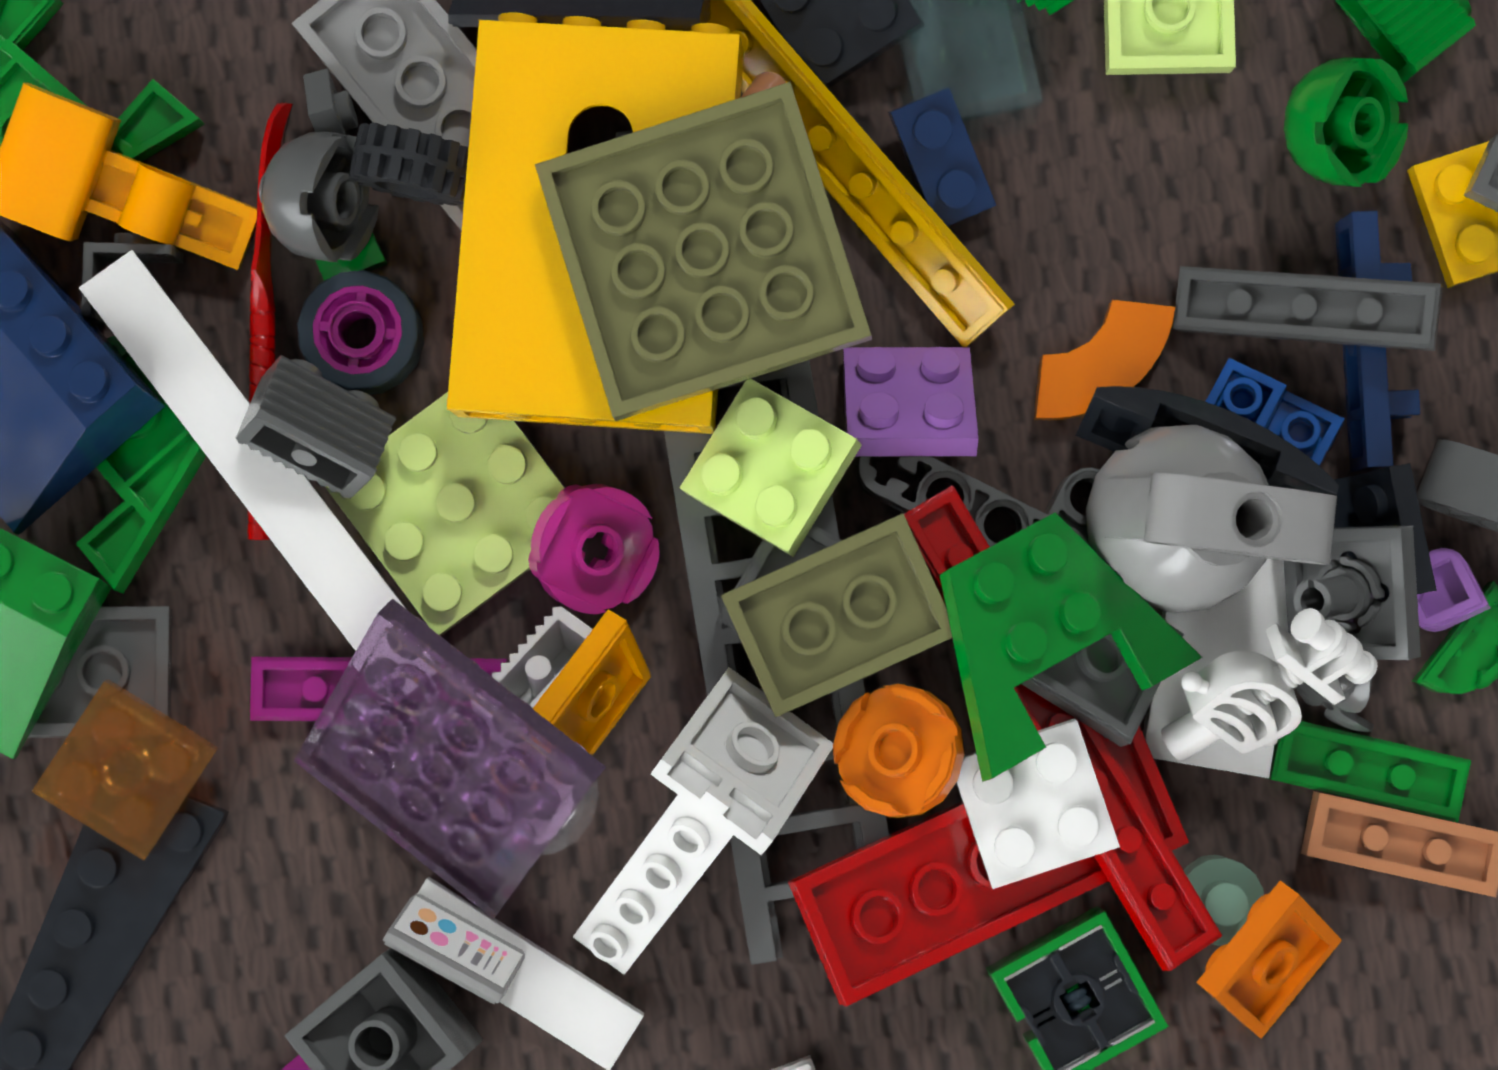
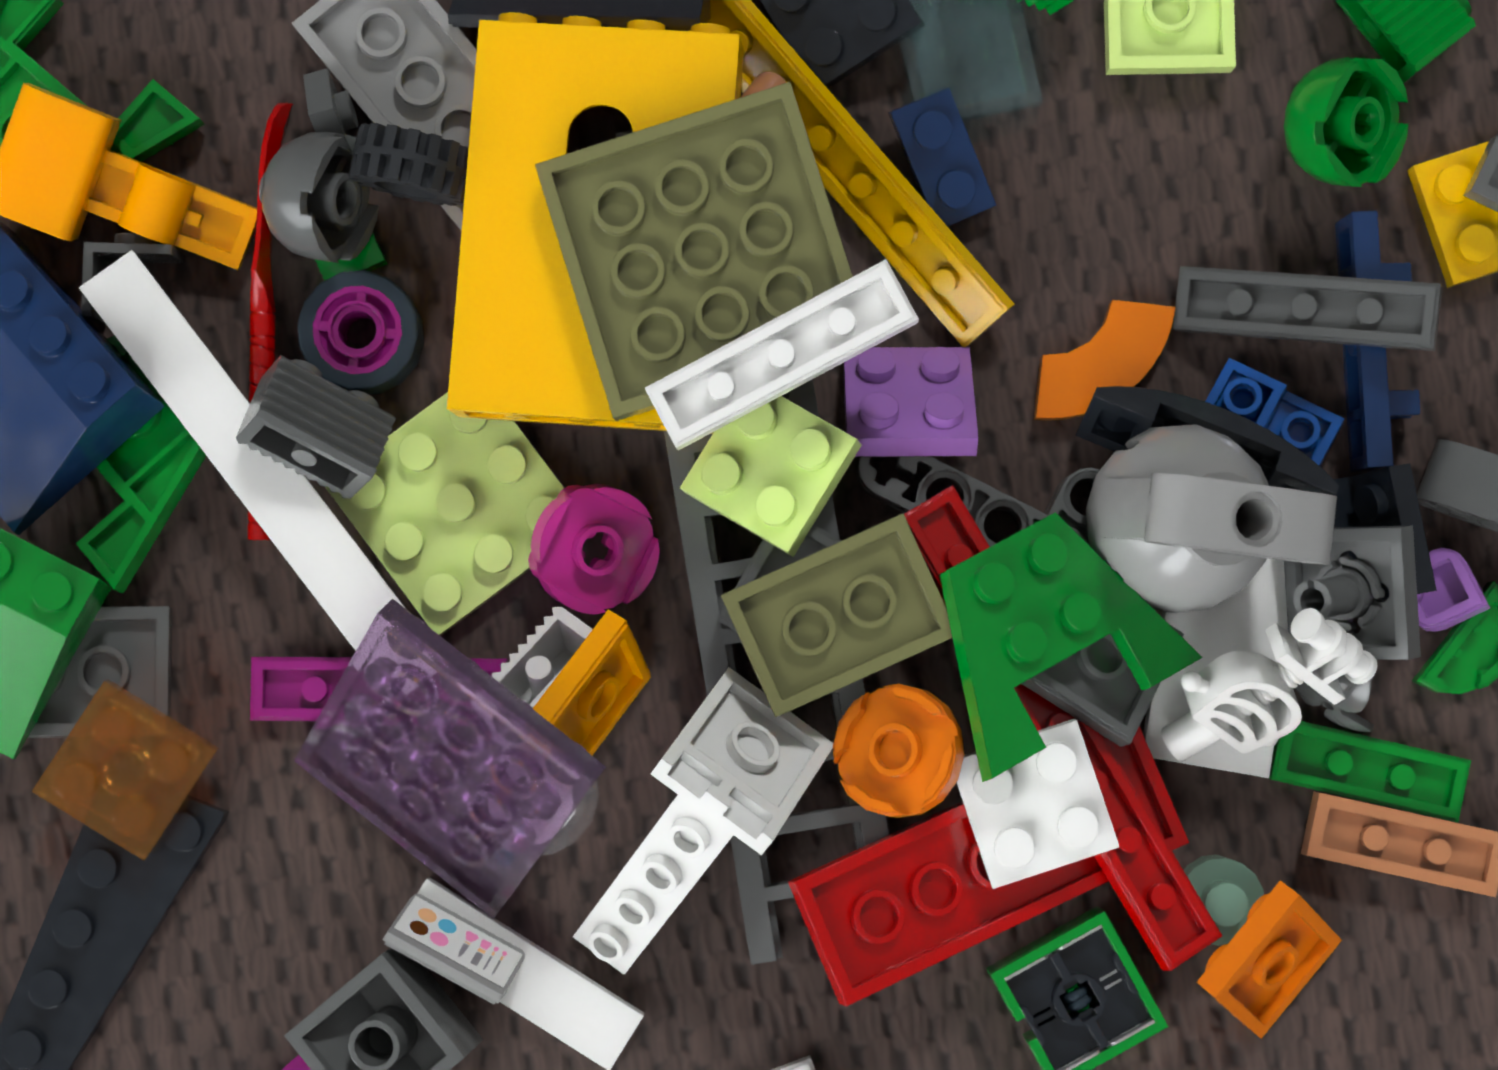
(782, 354): none -> white tile

